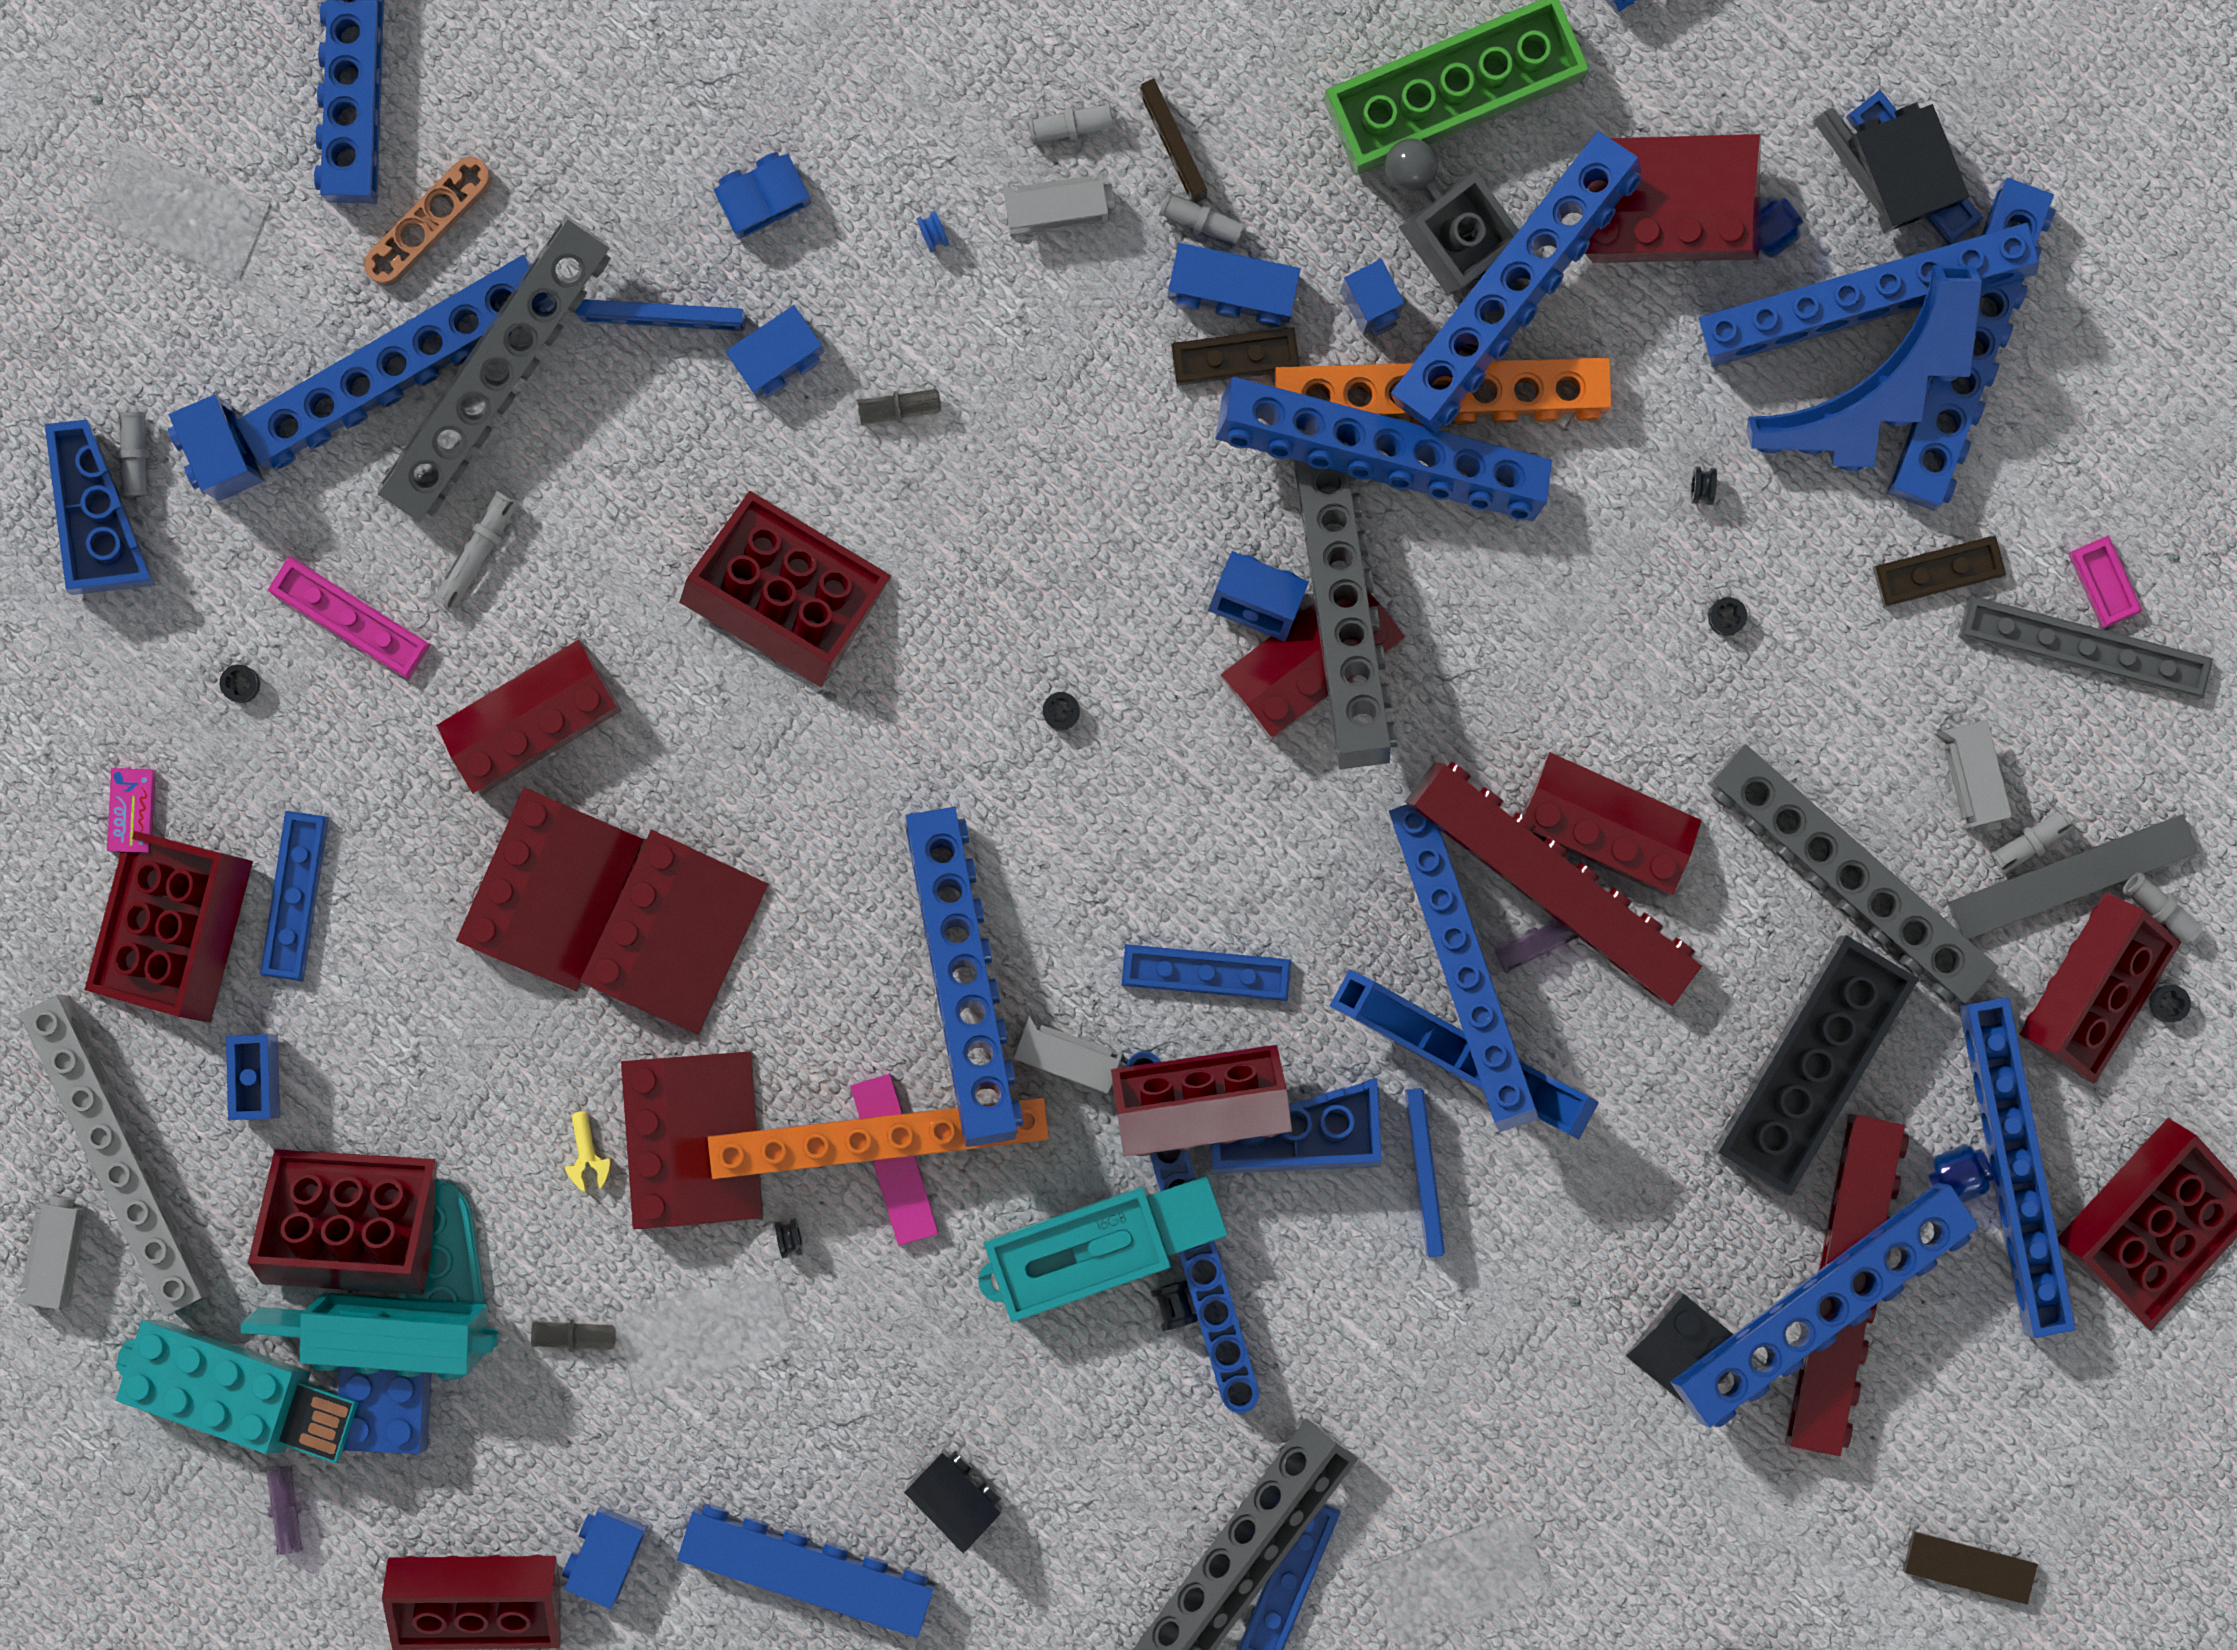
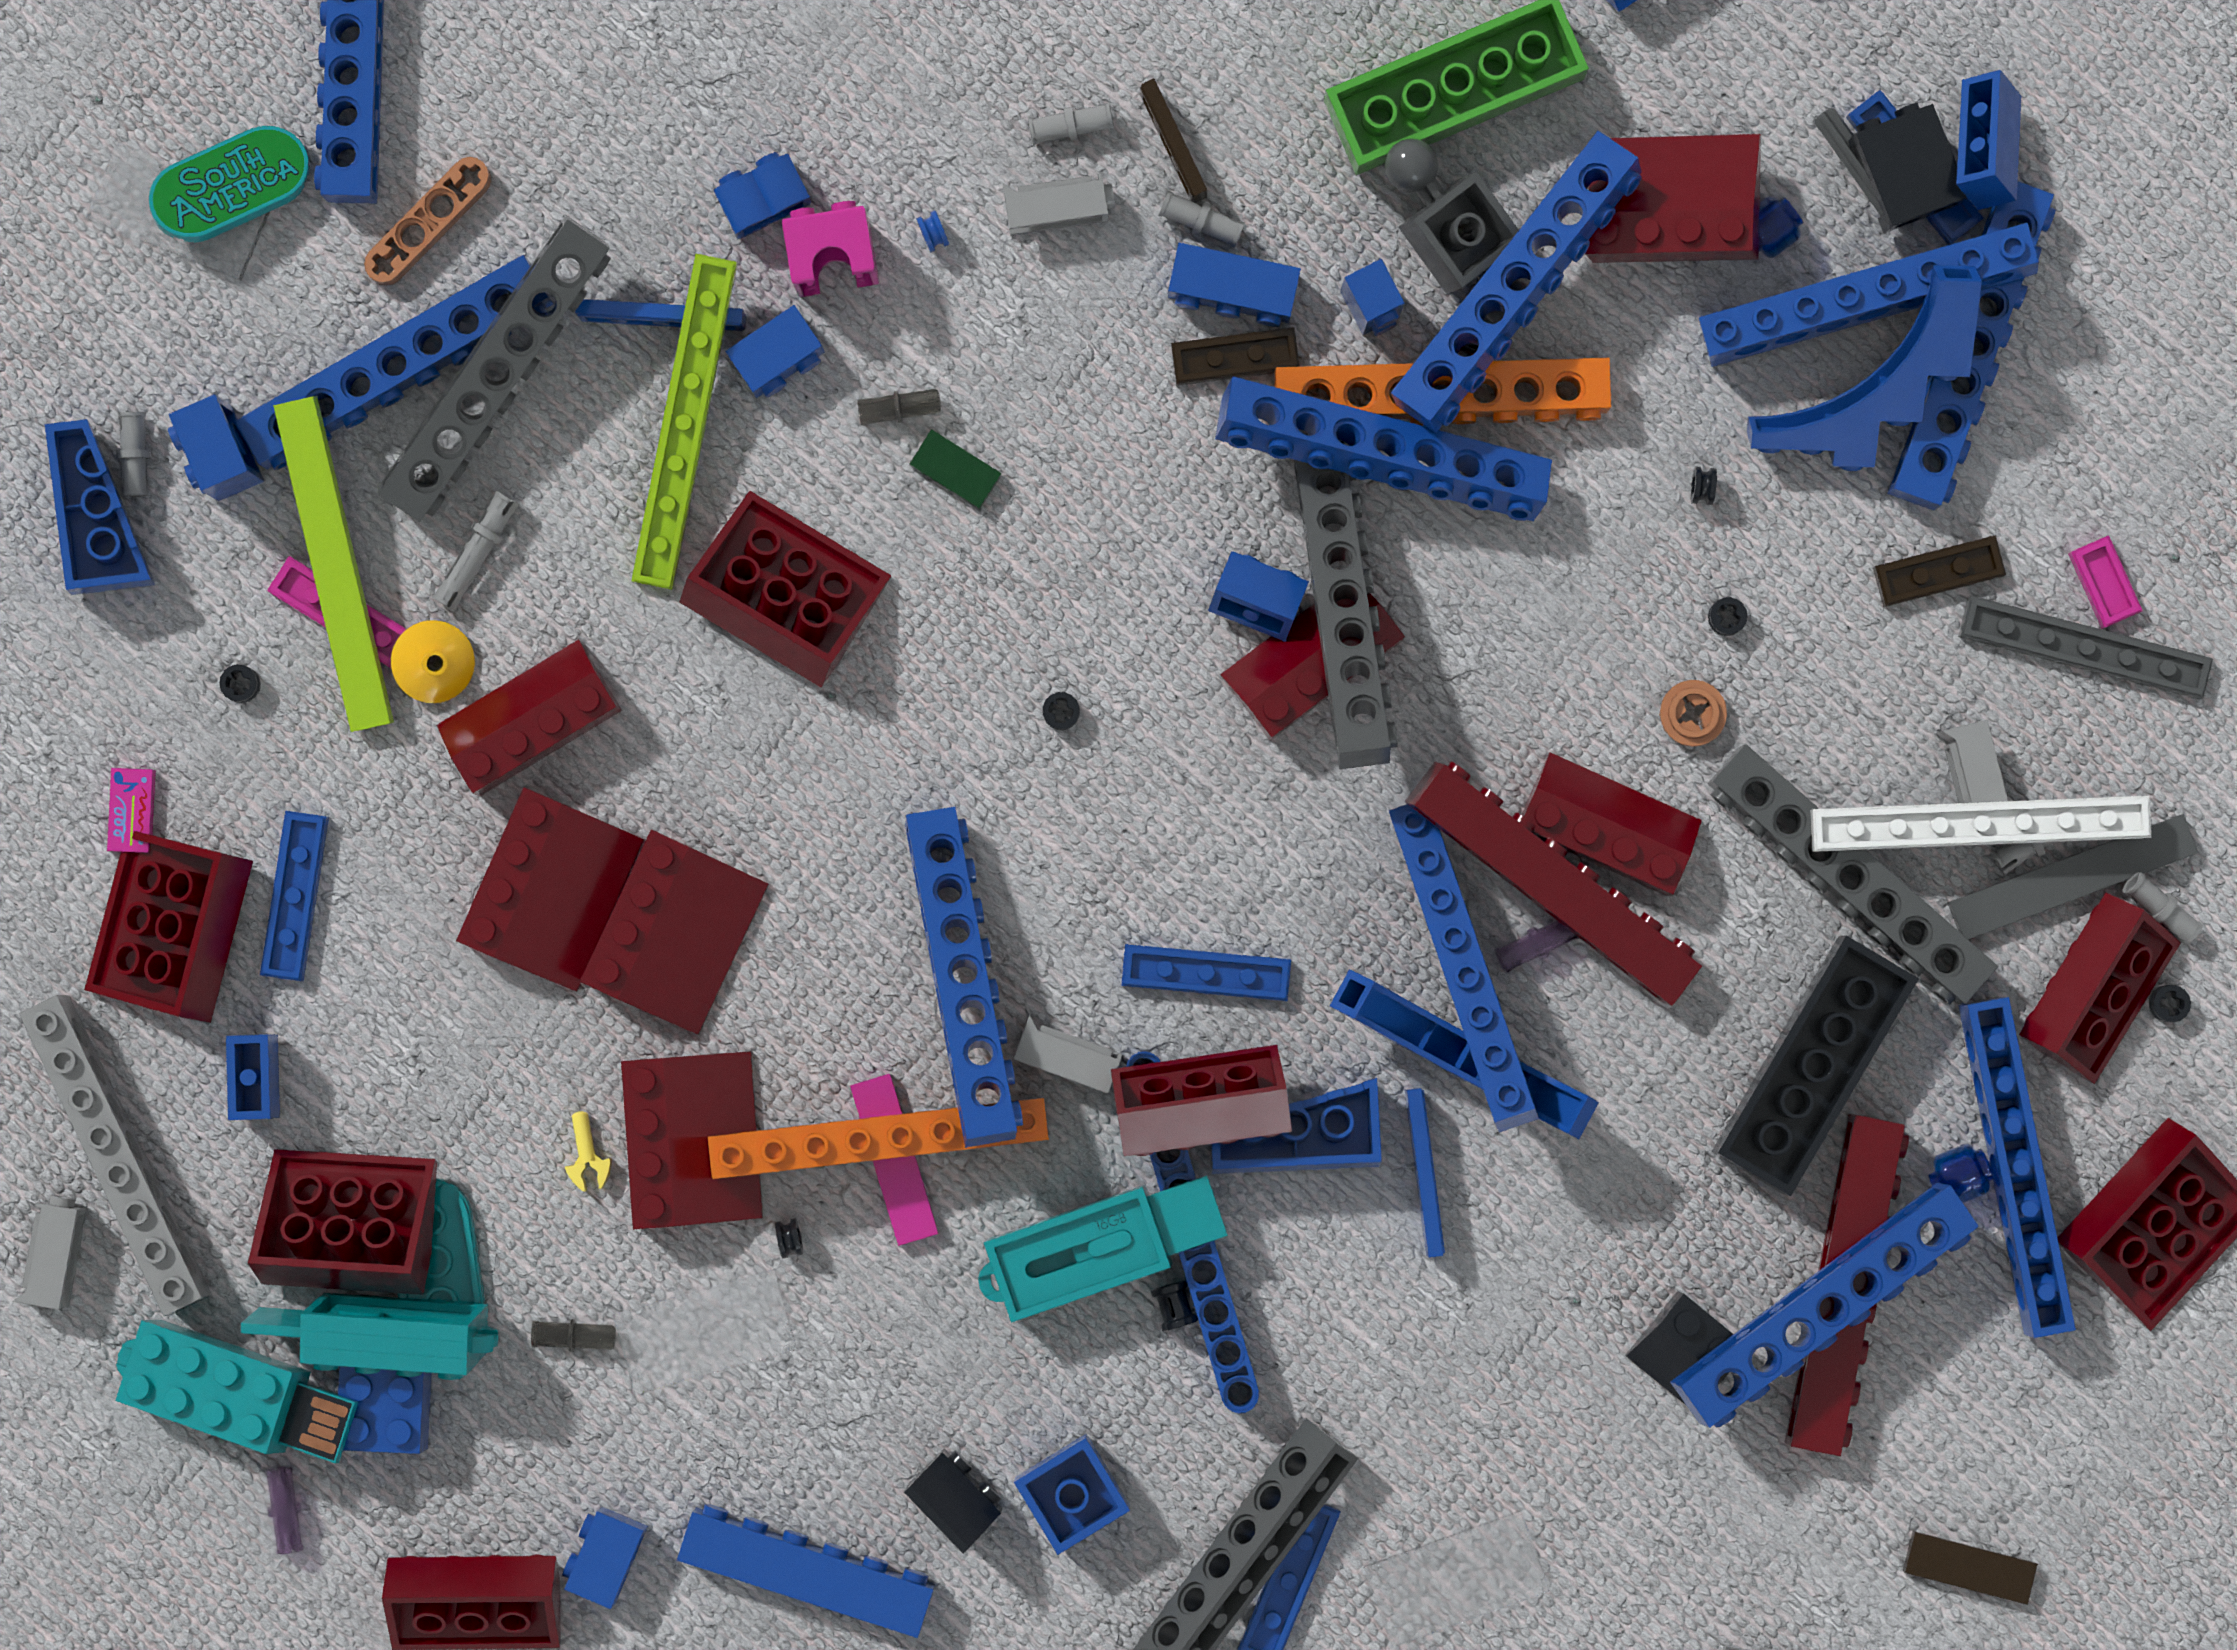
(229, 184): none -> tile
(333, 563): none -> lime tile
(411, 656): none -> yellow dish
(684, 421): none -> lime tile
(828, 237): none -> dark pink piece
(955, 469): none -> dark green tile
(1072, 1494): none -> blue brick
(1697, 693): none -> nougat gear
(1980, 823): none -> white tile
(1989, 140): none -> blue brick

